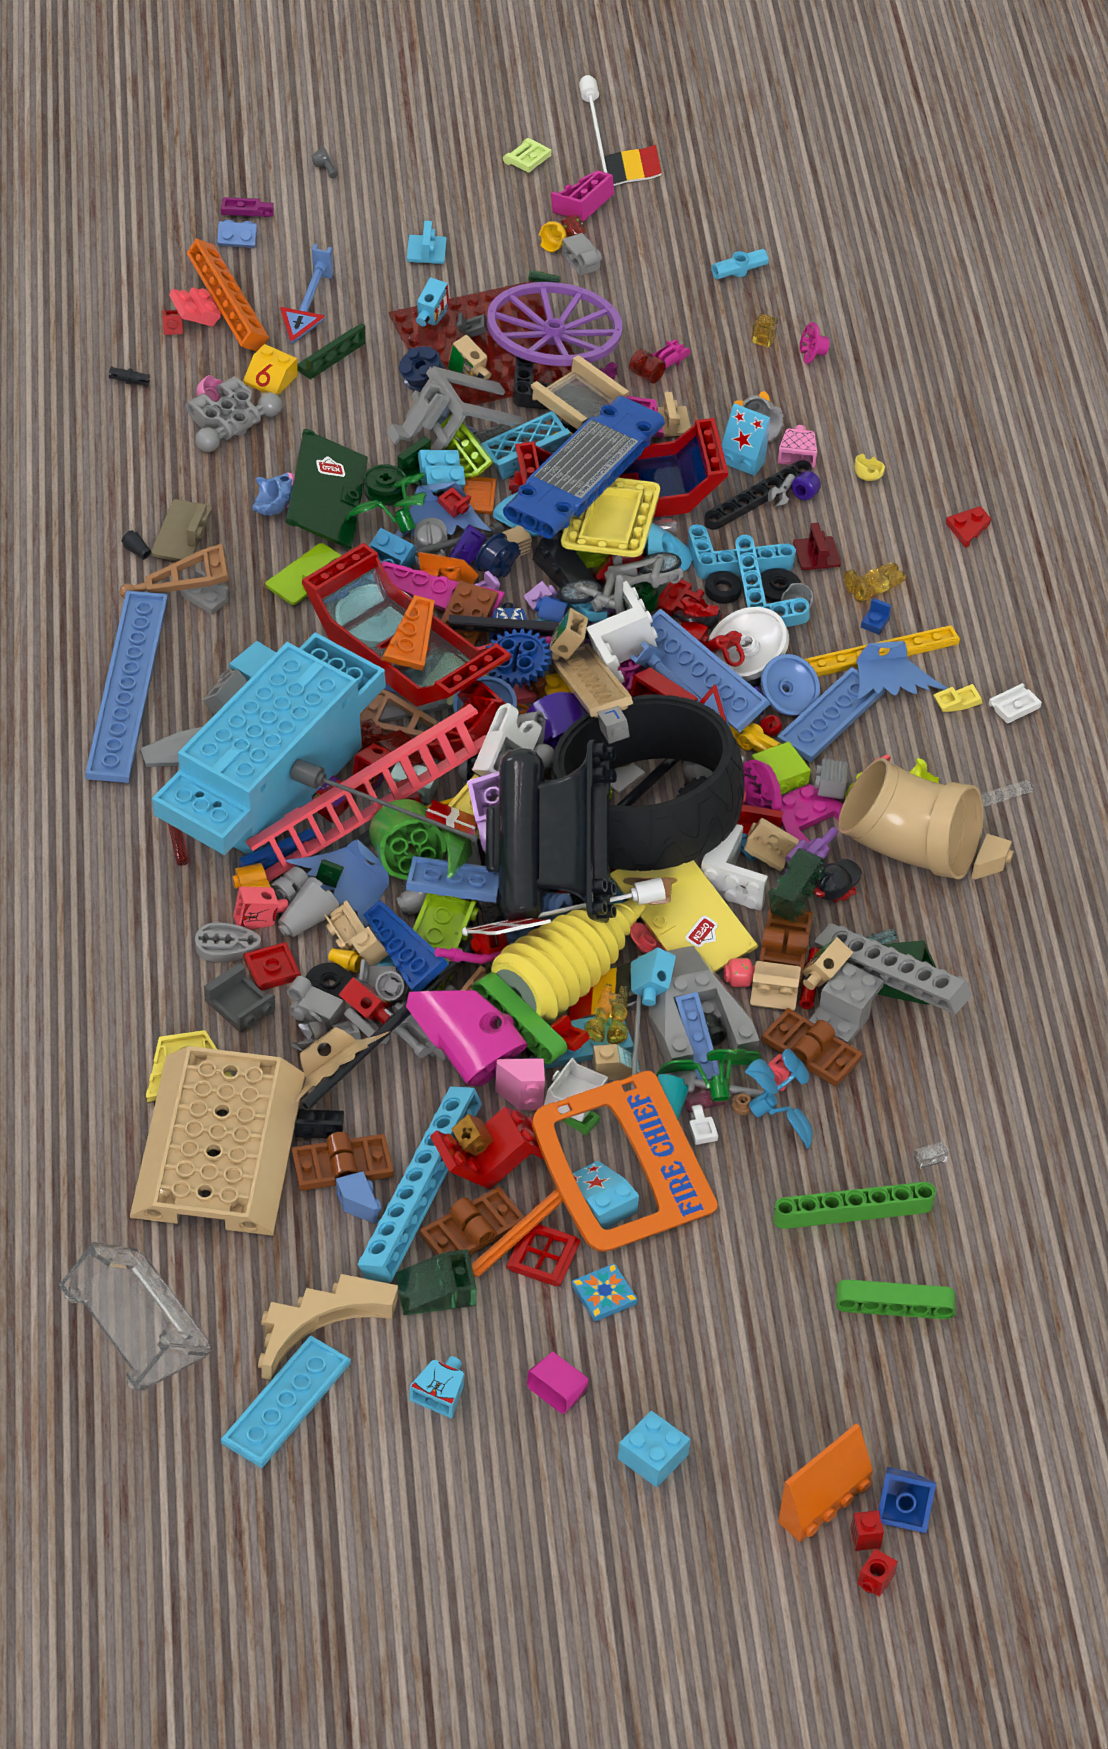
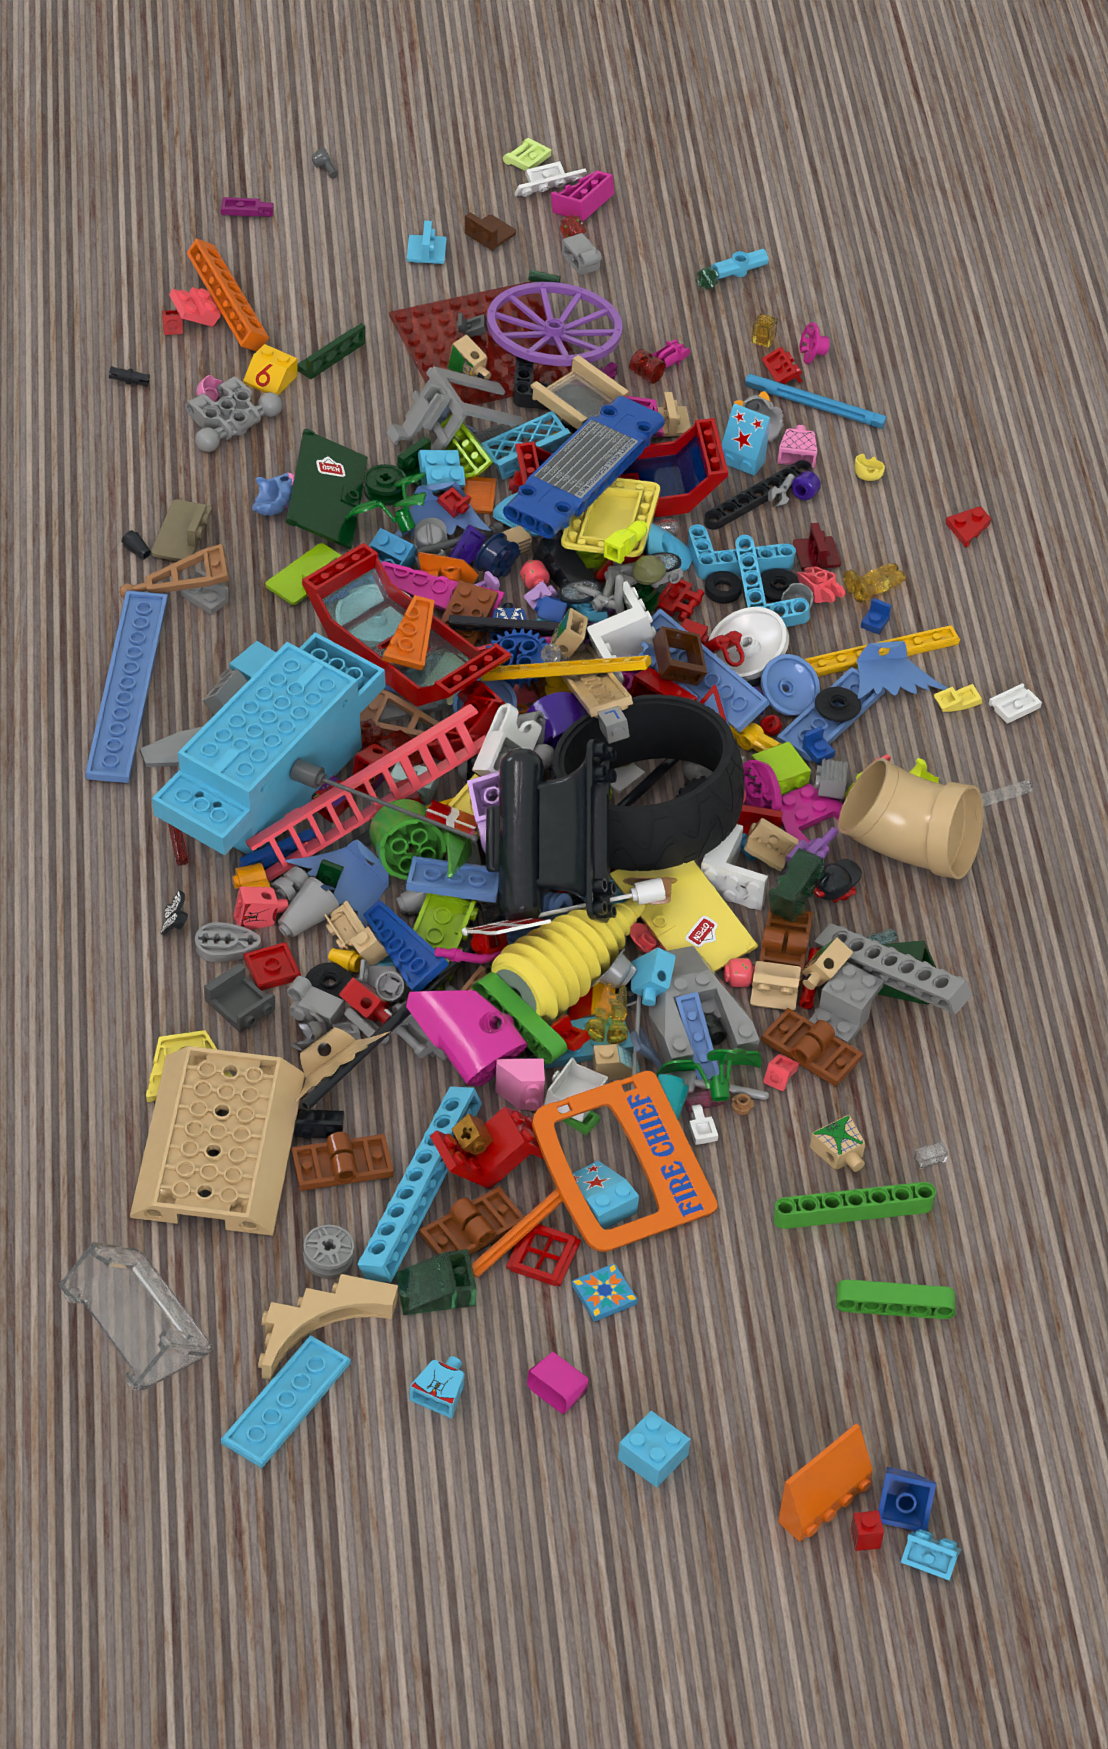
(174, 915): none -> black animal
(237, 234): medium blue bracket -> none
(301, 321): medium blue piece -> none
(328, 1251): none -> light grey wheel
(357, 1198): medium blue slope -> none
(416, 364): dark blue wheel -> none
(433, 302): medium azure torso -> none
(488, 231): none -> reddish brown bracket
(533, 573): none -> coral head
(547, 177): none -> white bracket
(552, 236): yellow hair -> none
(552, 653): none -> clear plate
(568, 668): none -> yellow tile
(619, 972): none -> light grey piece
(623, 165): flag -> none
(624, 540): none -> neon yellow piece
(643, 1046): none -> sand blue piece
(648, 570): none -> olive piece
(675, 670): none -> reddish brown window
(699, 612): hair -> none
(707, 277): none -> clear green gear
(766, 1101): dark azure plant -> none
(781, 366): none -> red bracket
(815, 401): none -> dark azure piece
(817, 746): none -> blue bracket
(822, 584): none -> coral hinge
(839, 1144): none -> tan torso
(850, 701): none -> black wheel
(880, 1564): red brick -> none
(931, 1554): none -> medium azure bracket
(992, 856): tan slope -> none

